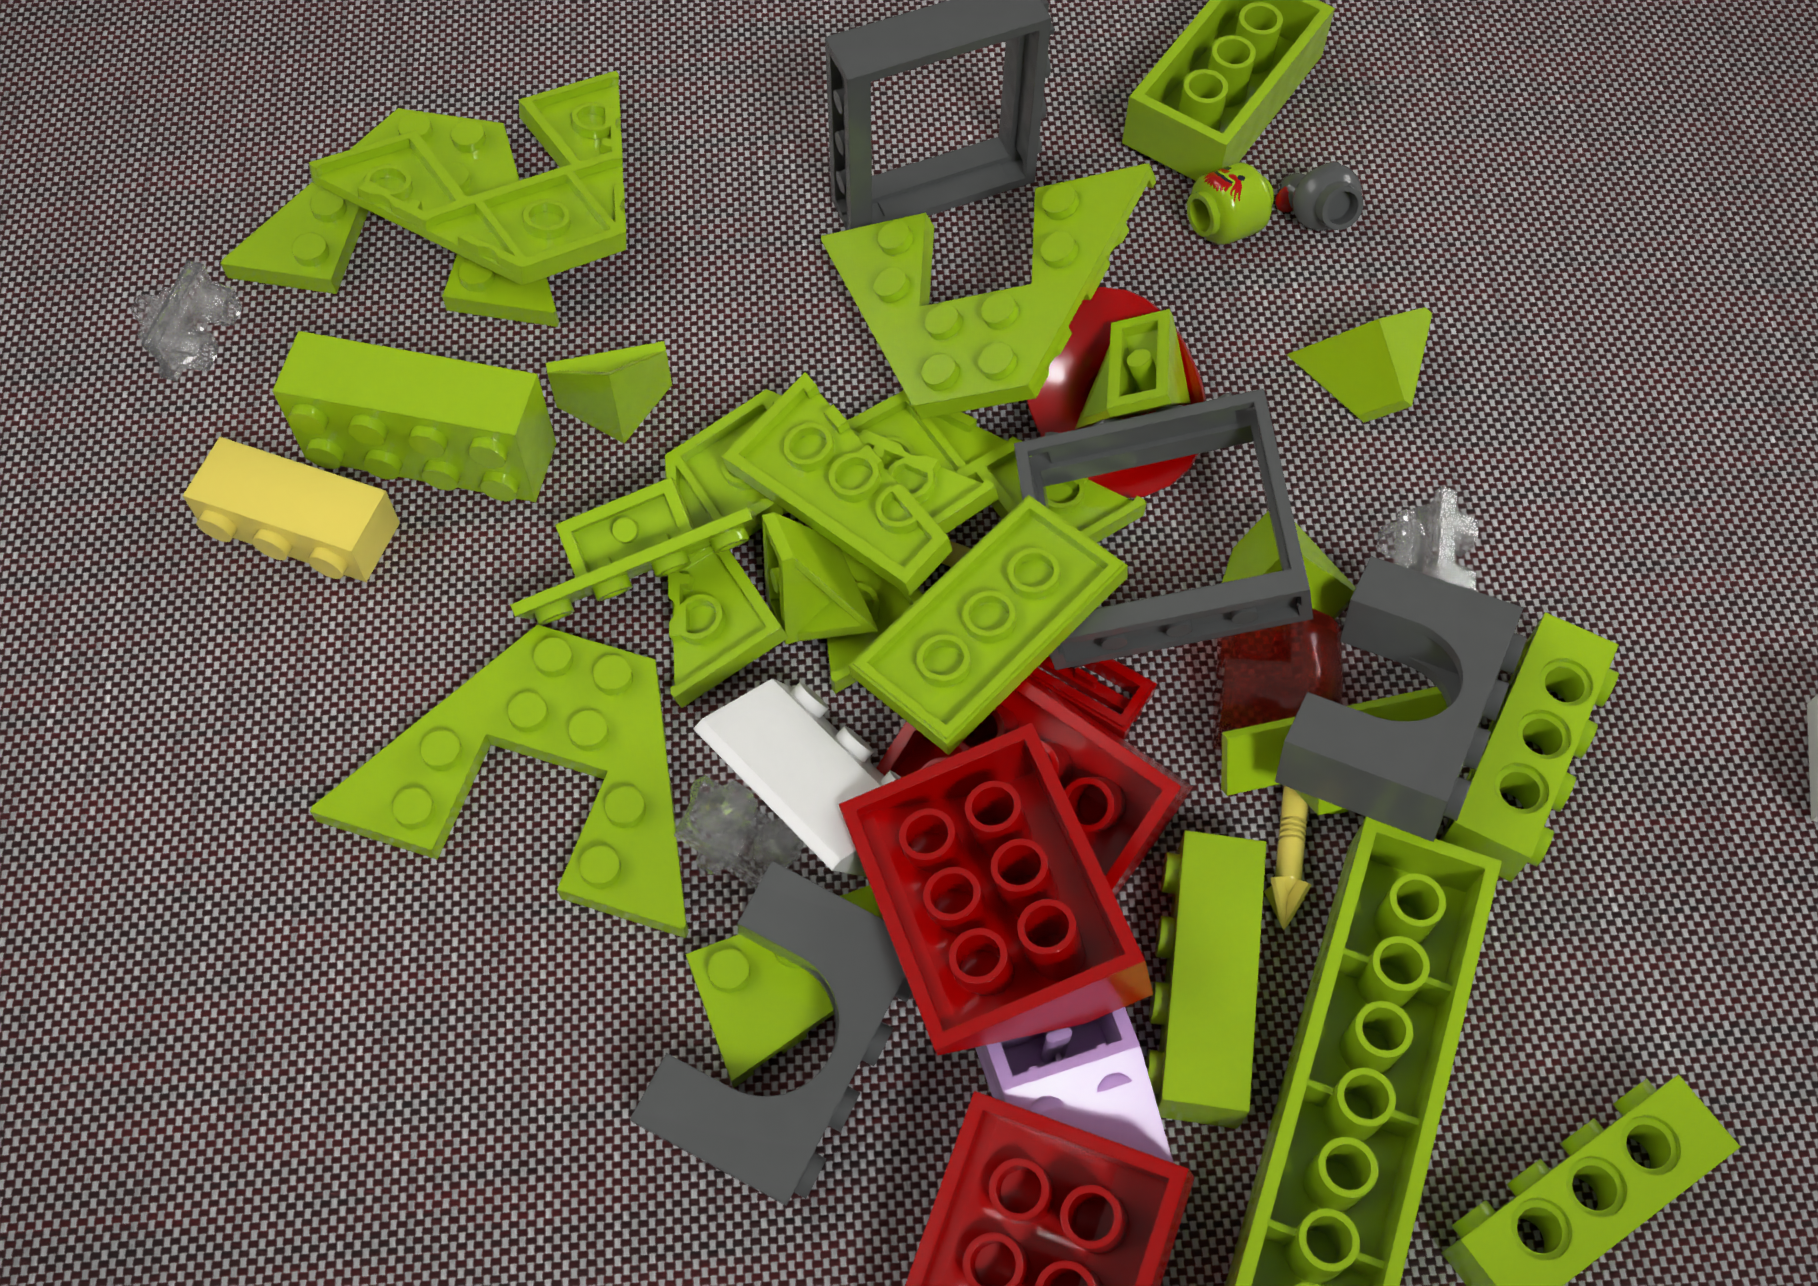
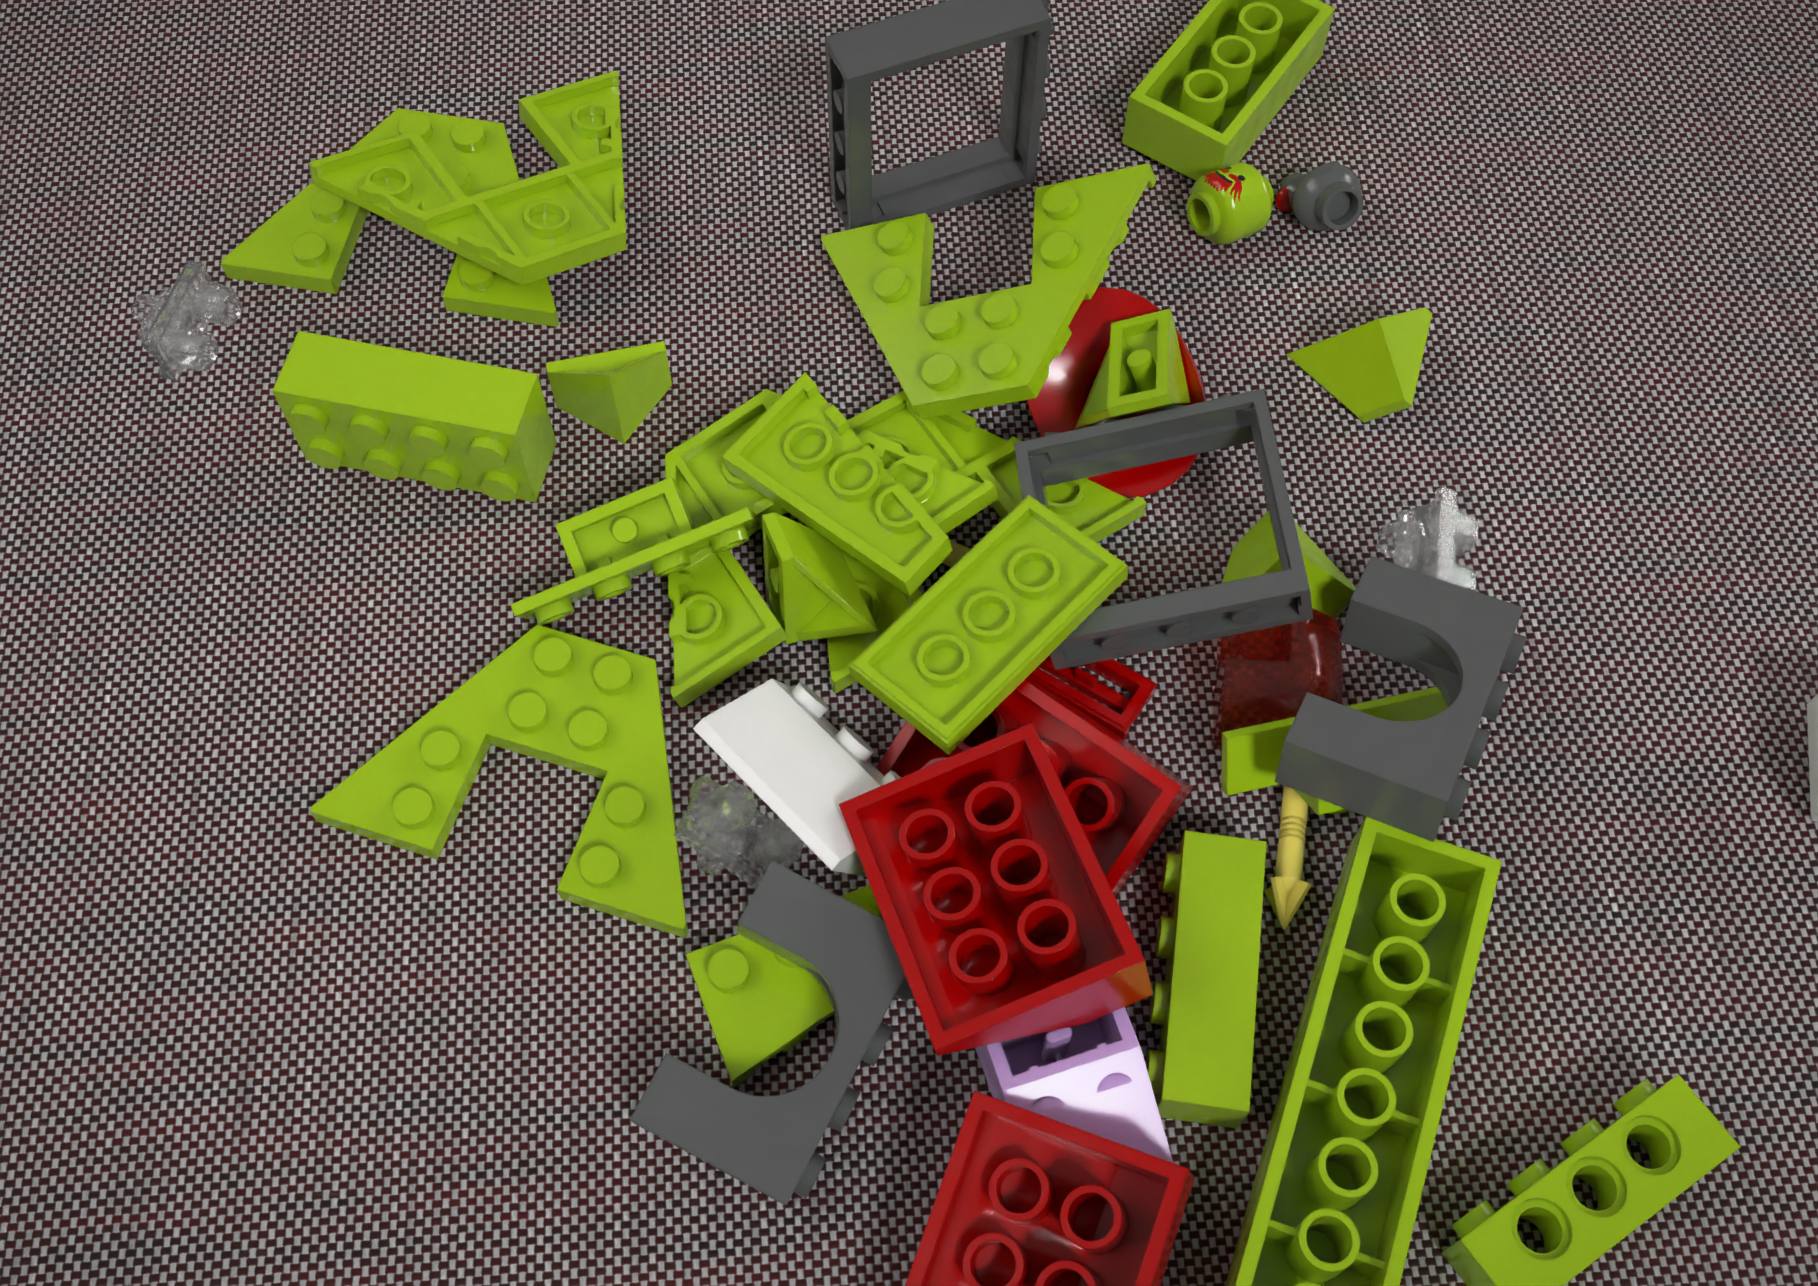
(291, 510): light yellow brick -> none
(1577, 668): lime brick -> none

